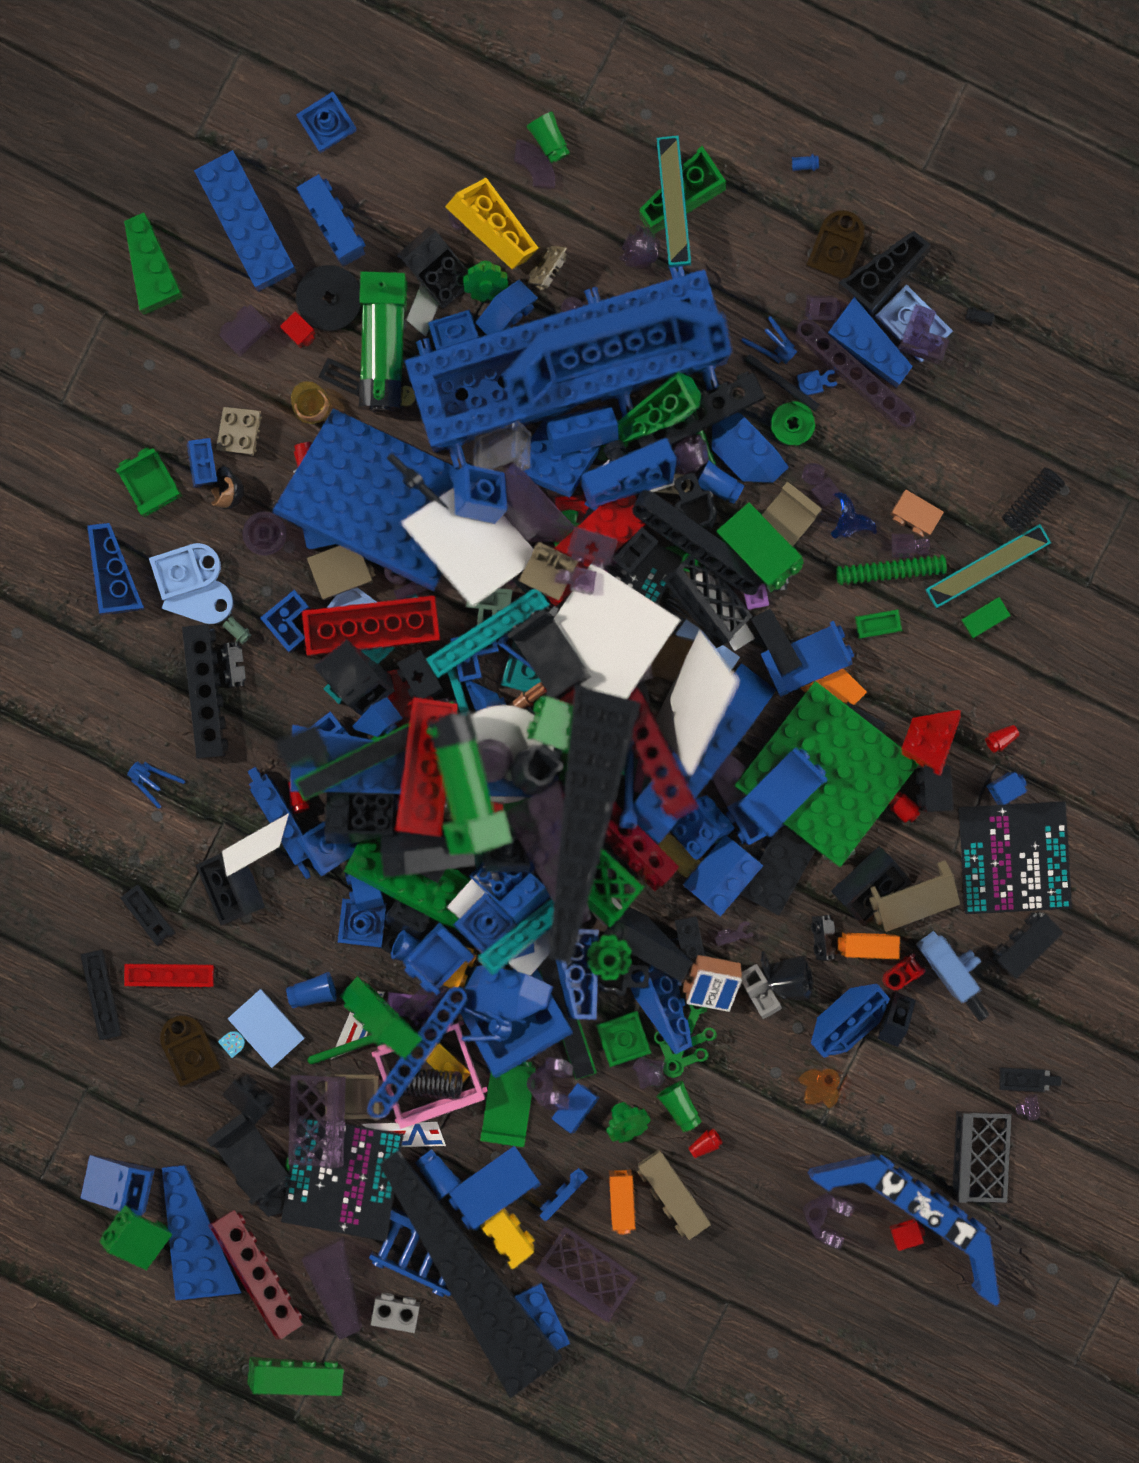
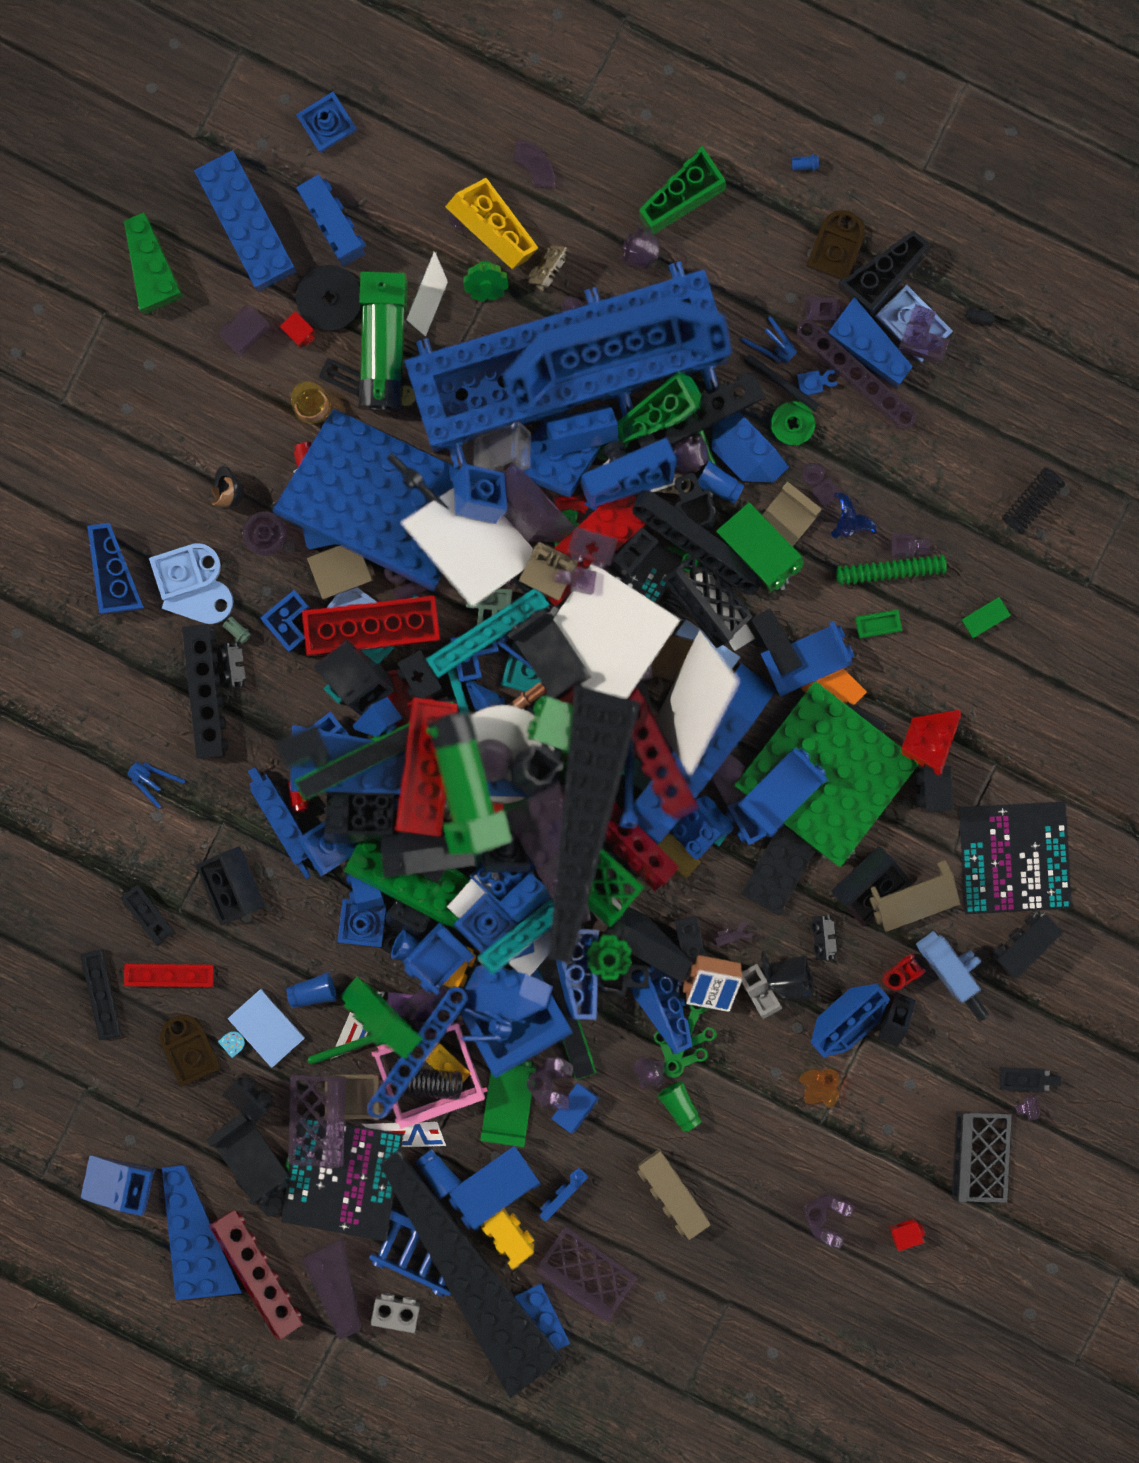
(135, 1238): green panel -> none
(148, 481): green panel -> none
(201, 462): blue hinge -> none
(239, 430): dark tan hinge -> none
(254, 846): white sticker -> none
(295, 1377): green wedge -> none
(434, 266): black slope -> none
(453, 330): blue plate -> none
(507, 309): blue brick -> none
(549, 137): green plant -> none
(622, 1201): orange window -> none
(623, 1038): green plate -> none
(627, 1122): green plant -> none
(639, 776): magenta tile -> none
(673, 201): olive tile -> none
(705, 1143): red cone -> none
(722, 875): blue slope -> none
(757, 600): medium lavender tile -> none
(869, 945): orange window -> none
(904, 807): red brick -> none
(916, 514): nougat brick -> none
(921, 1204): blue slope -> none
(987, 566): olive tile -> none
(1001, 738): red cone -> none
(1007, 788): blue brick -> none

